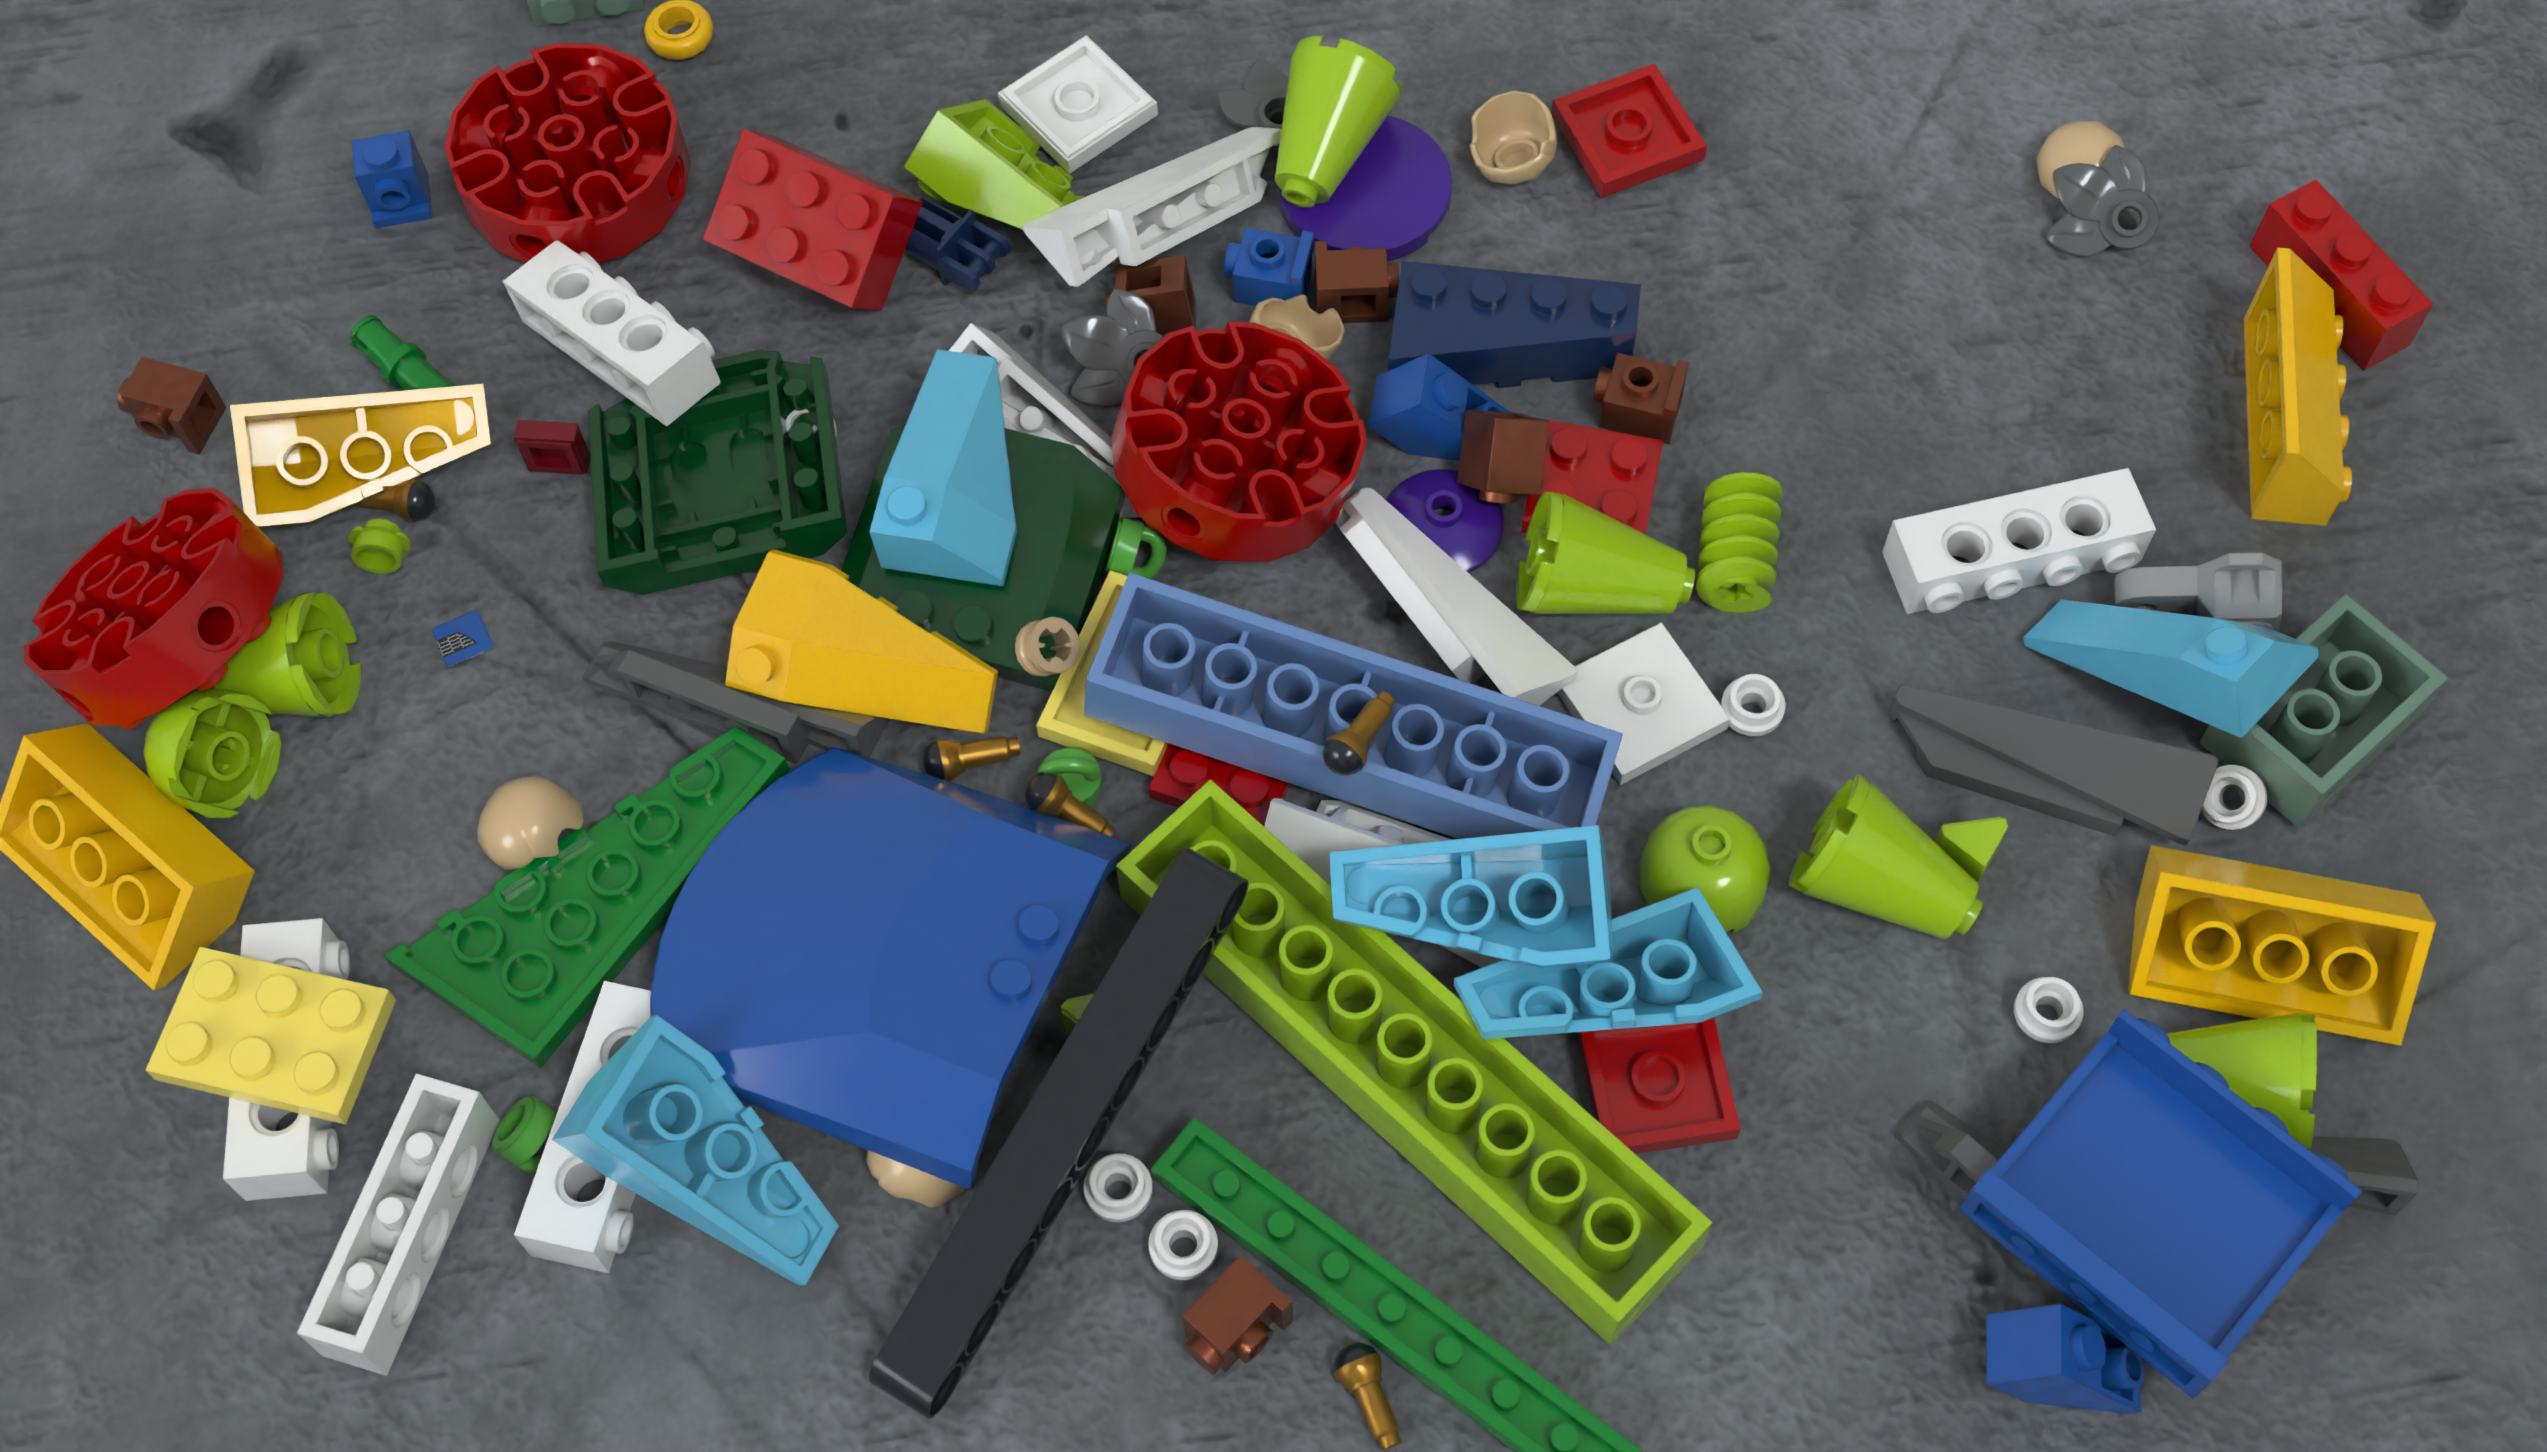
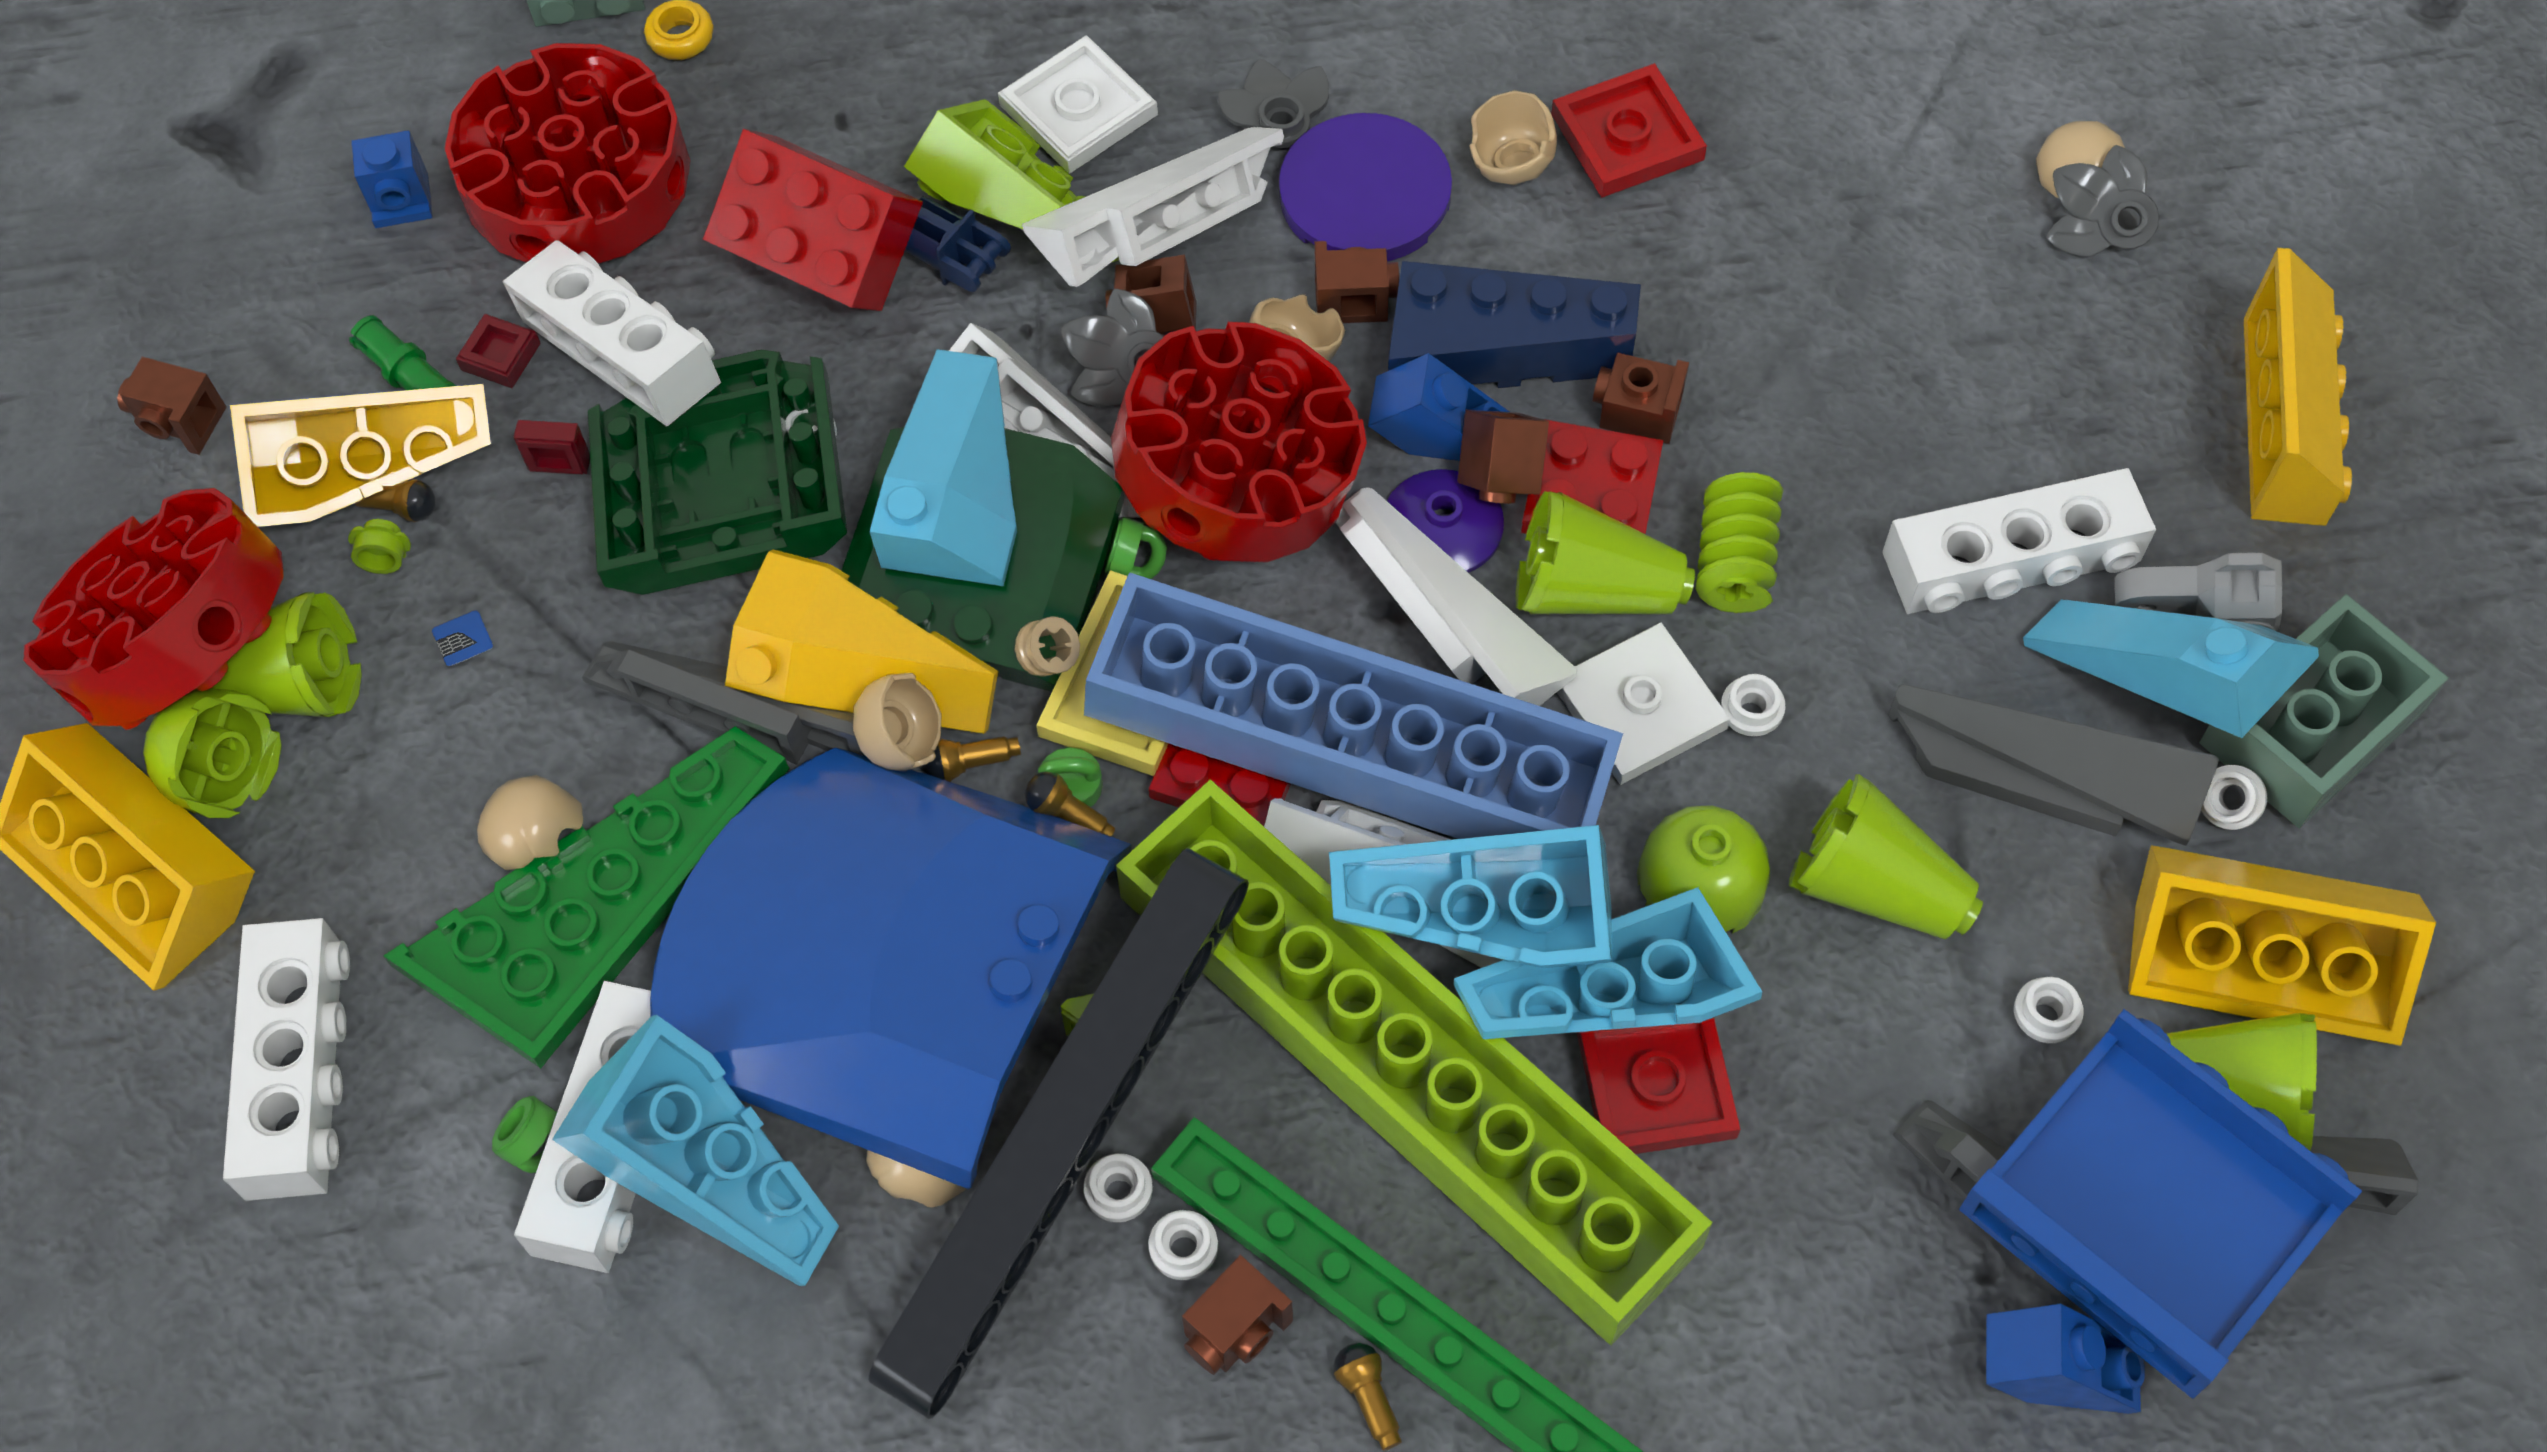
(271, 1035): light yellow plate -> none
(399, 1225): white brick -> none
(498, 351): none -> dark red tile
(897, 722): none -> tan hair
(1270, 265): blue brick -> none
(1330, 116): lime cone -> none
(1348, 749): pearl gold piece -> none
(1972, 843): lime slope -> none
(2370, 291): red brick -> none

